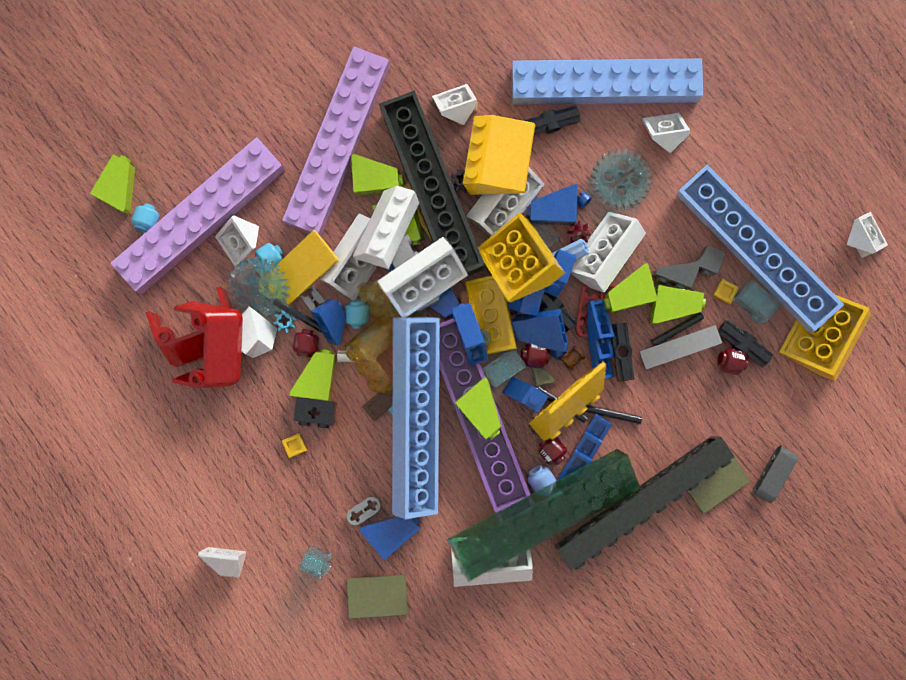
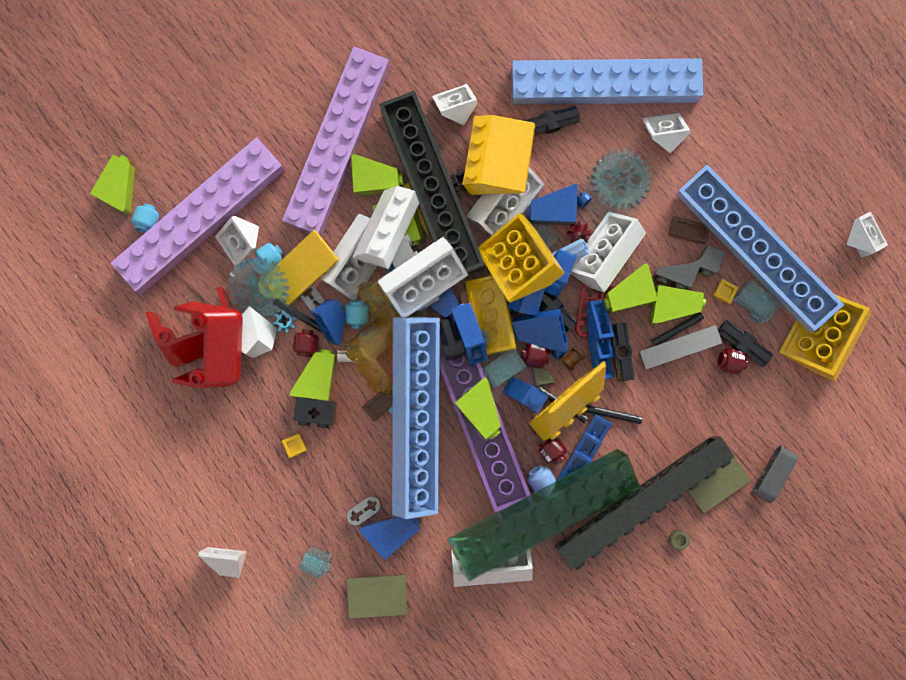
(451, 343): none -> black piece
(679, 539): none -> olive tile
(689, 230): none -> reddish brown tile

